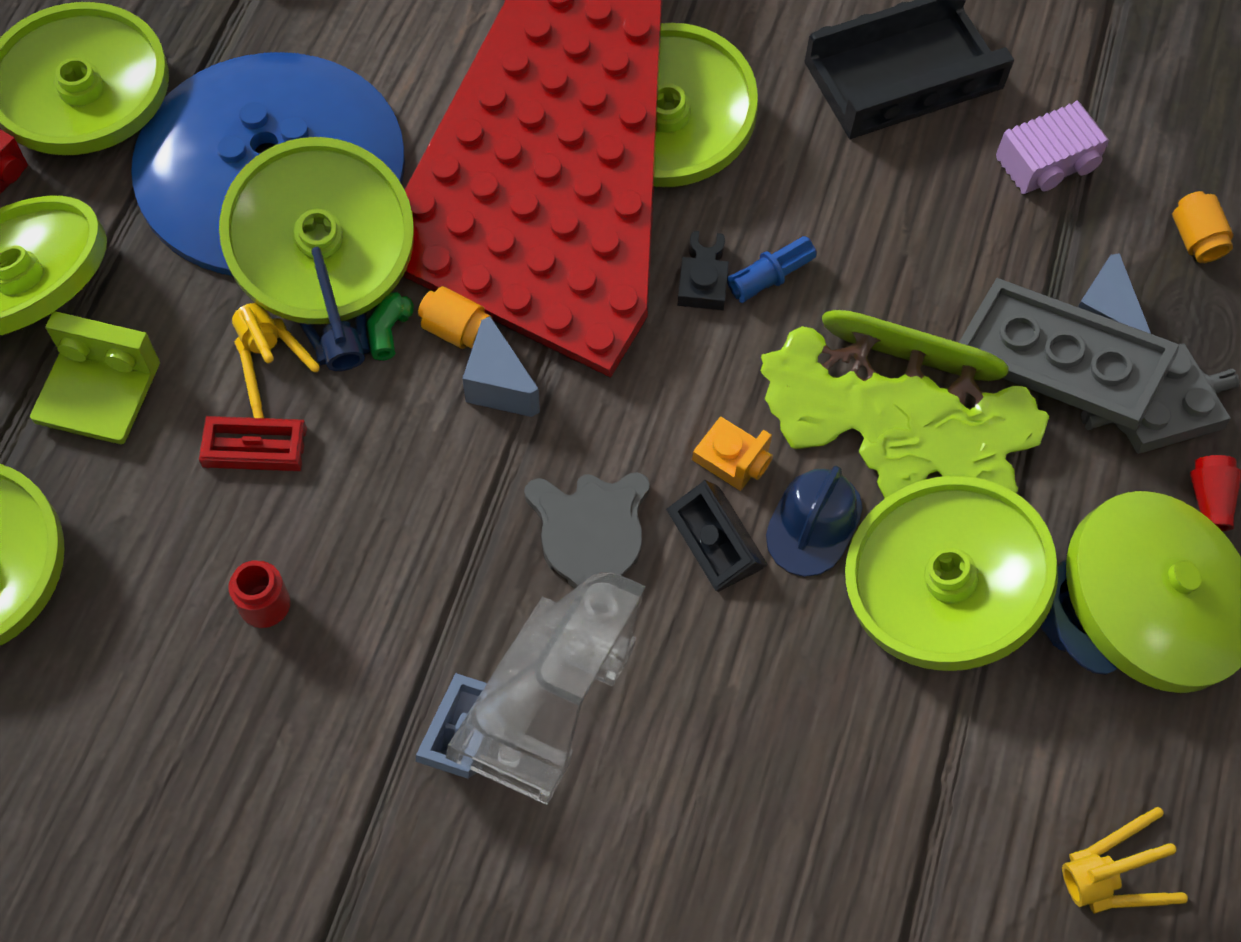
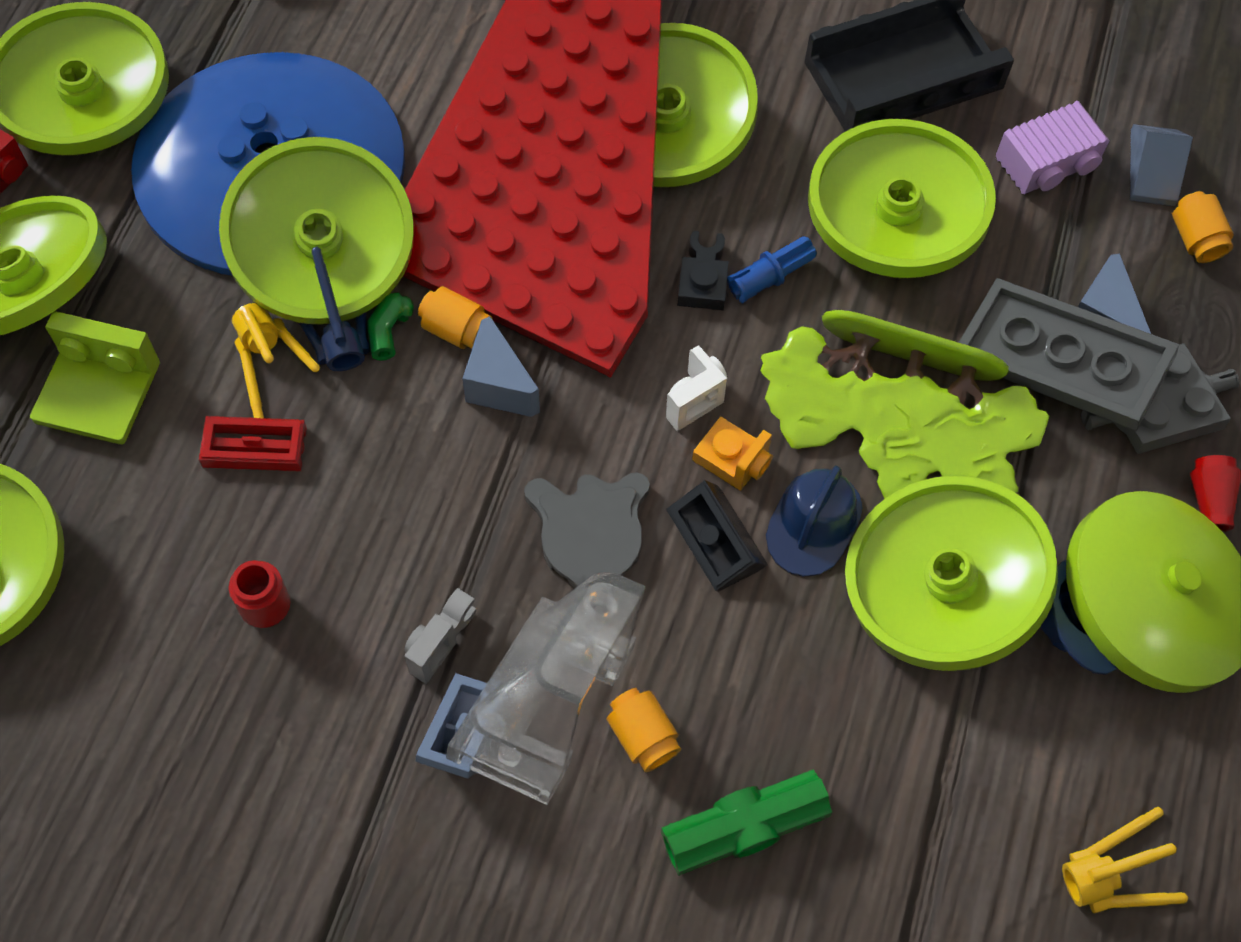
(431, 644): none -> light grey plate
(643, 729): none -> light orange brick
(697, 393): none -> white bracket
(746, 822): none -> green piece
(901, 198): none -> lime dish
(1157, 164): none -> sand blue slope

